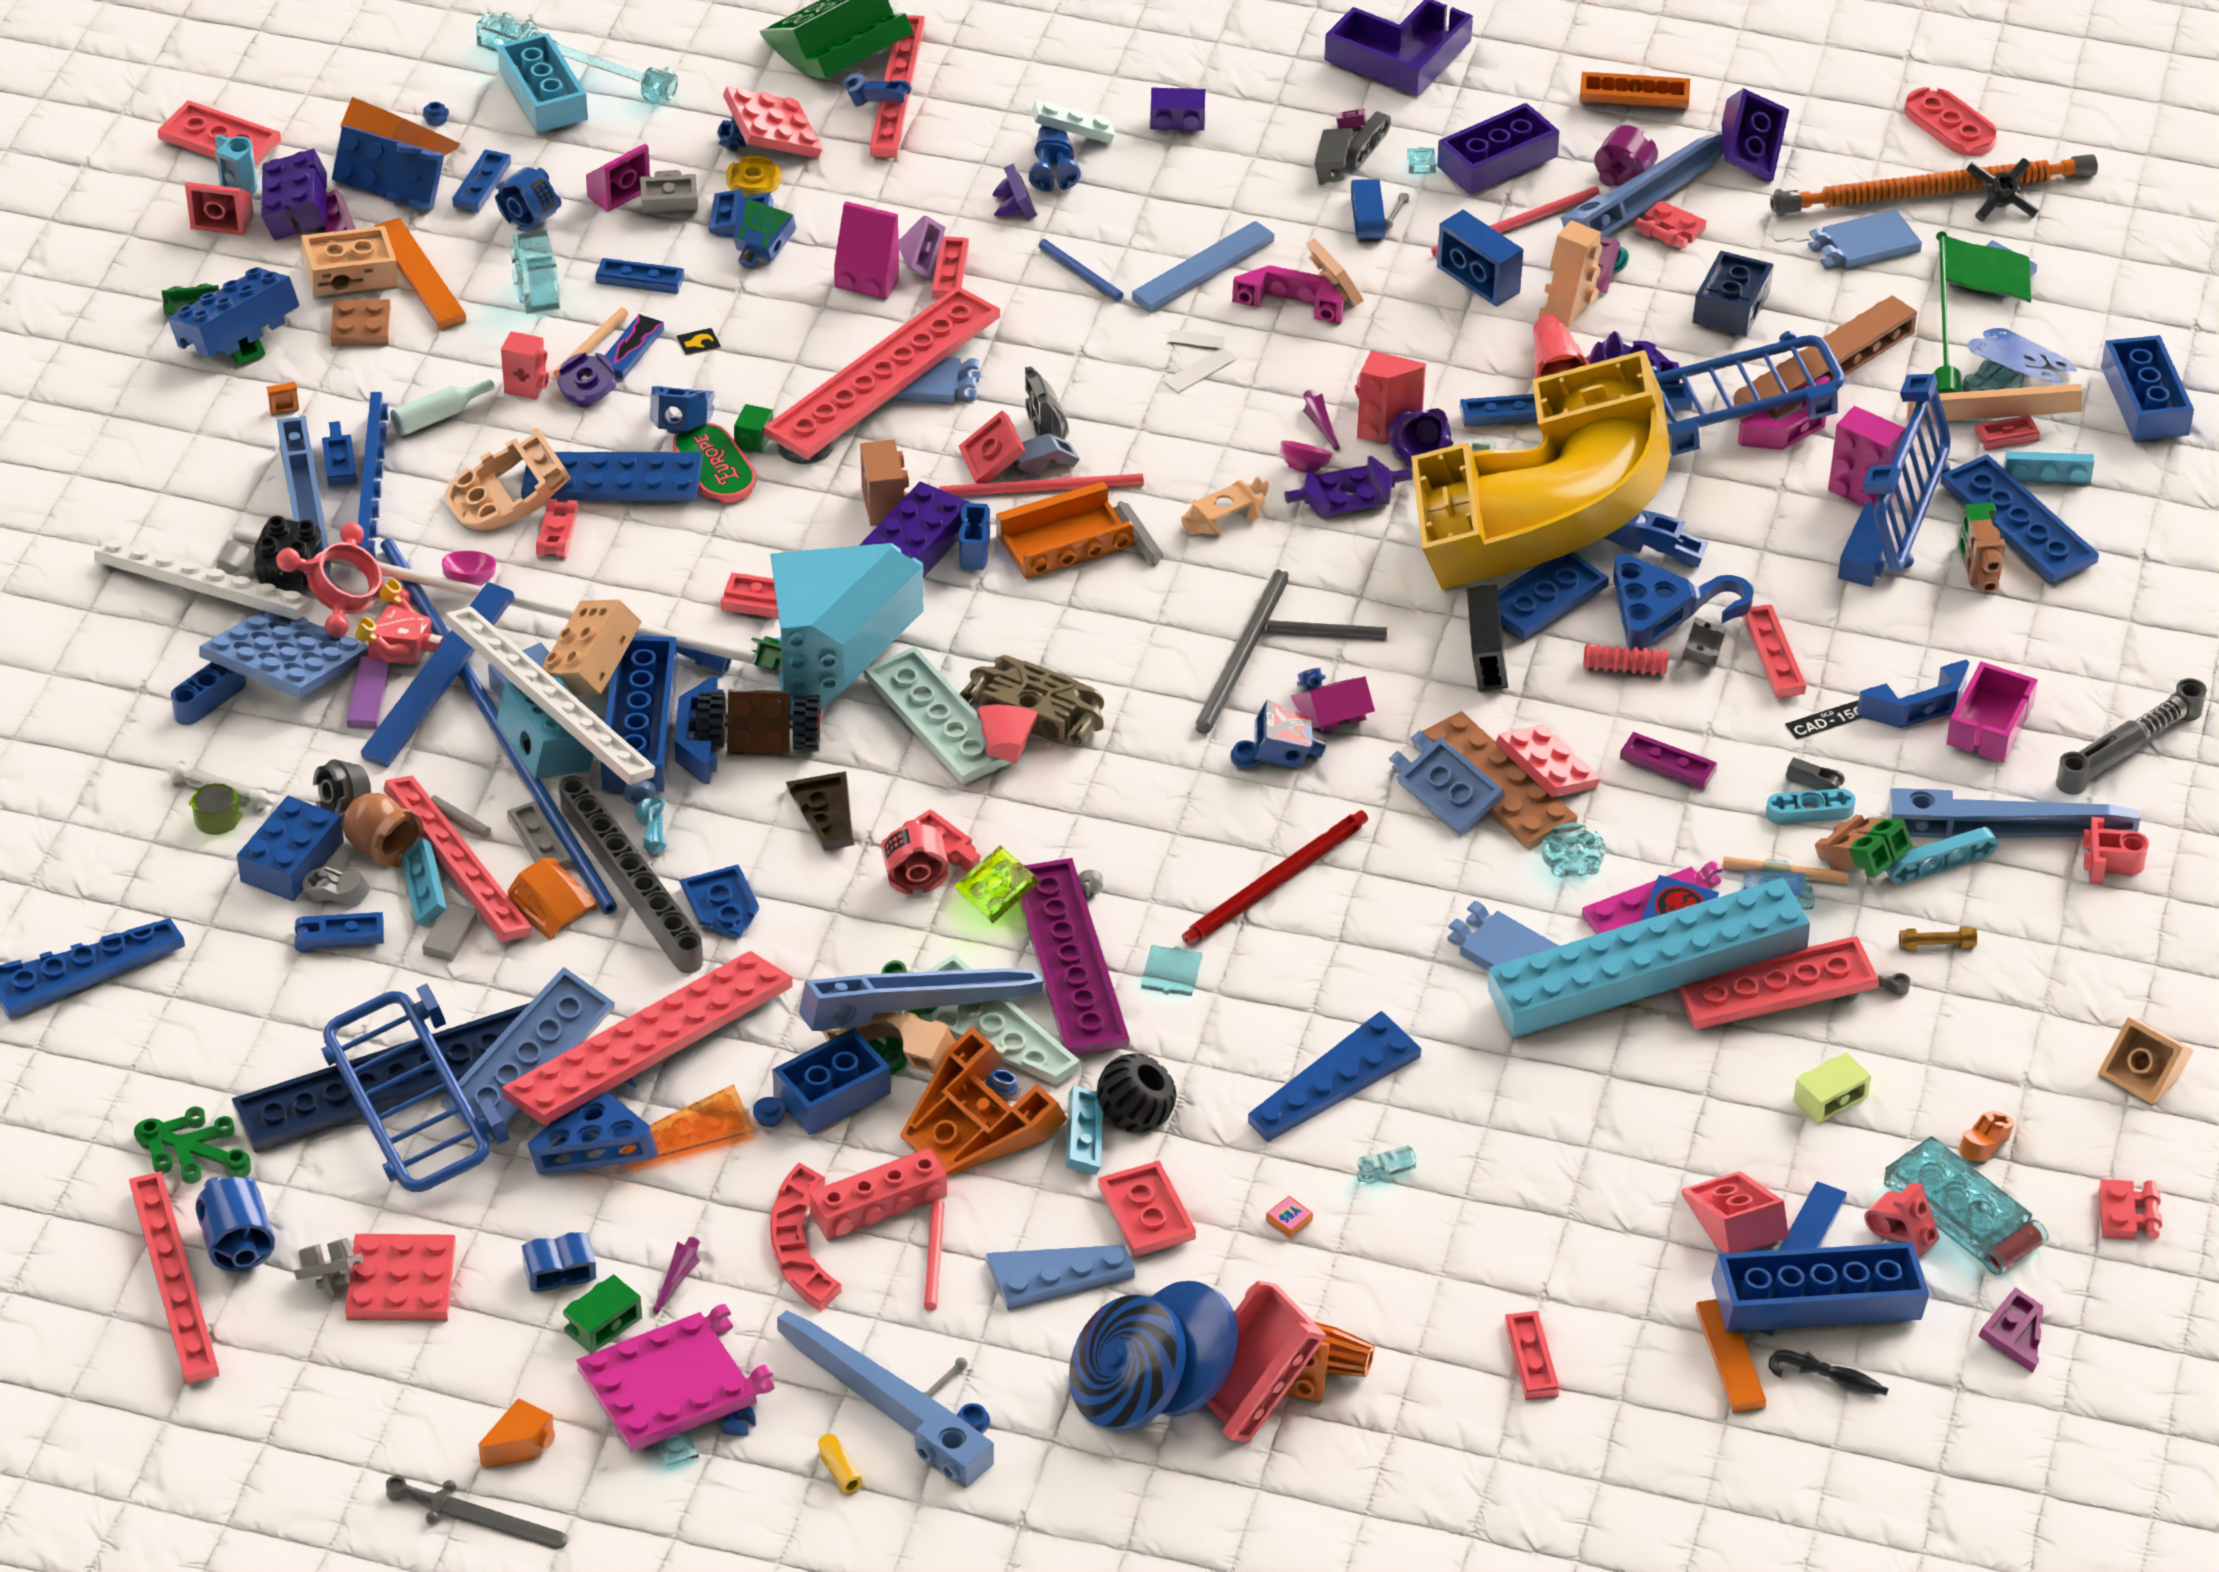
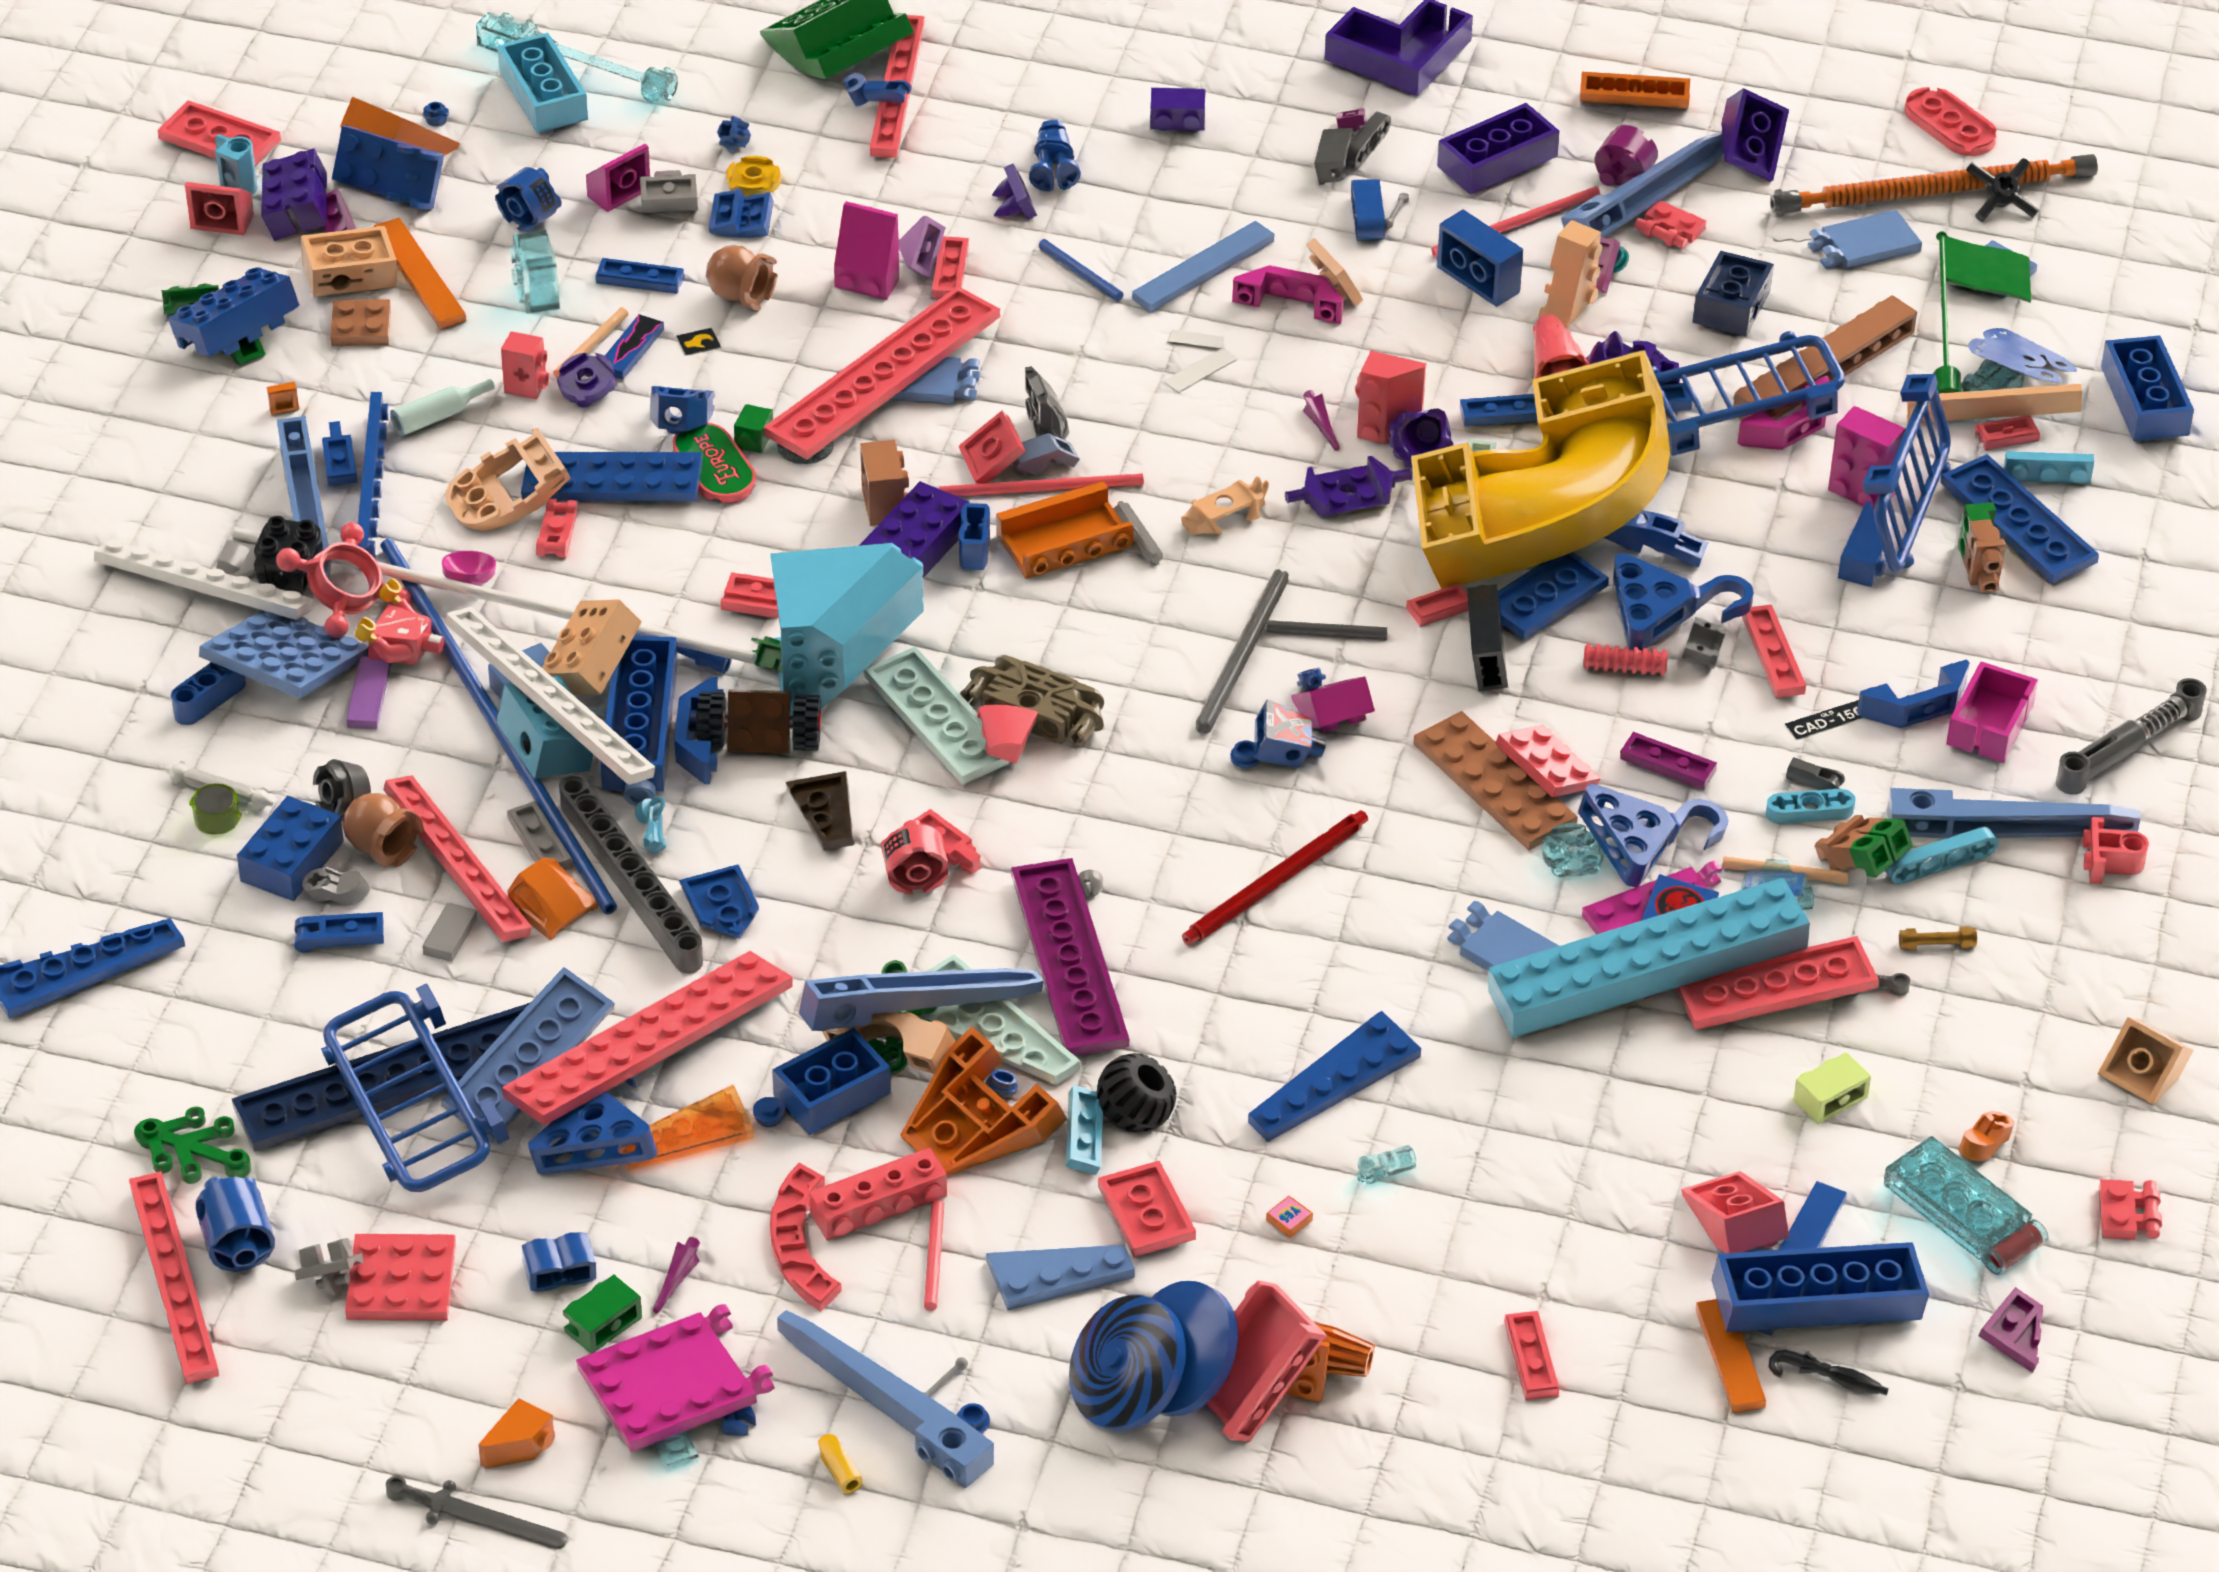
(423, 882): medium azure plate -> none
(431, 682): blue tile -> none
(461, 817): light grey piece -> none
(481, 180): blue plate -> none
(741, 276): none -> nougat tile
(761, 232): blue torso -> none
(772, 122): coral plate -> none
(996, 884): clear neon green plate -> none
(1073, 121): light aqua plate -> none
(1171, 970): clear light blue piece -> none
(1301, 456): dark pink piece -> none
(1421, 160): clear light blue plate -> none
(1438, 605): none -> coral tile
(1447, 783): medium blue tile -> none
(1640, 839): none -> piece
(1904, 1218): coral pin -> none

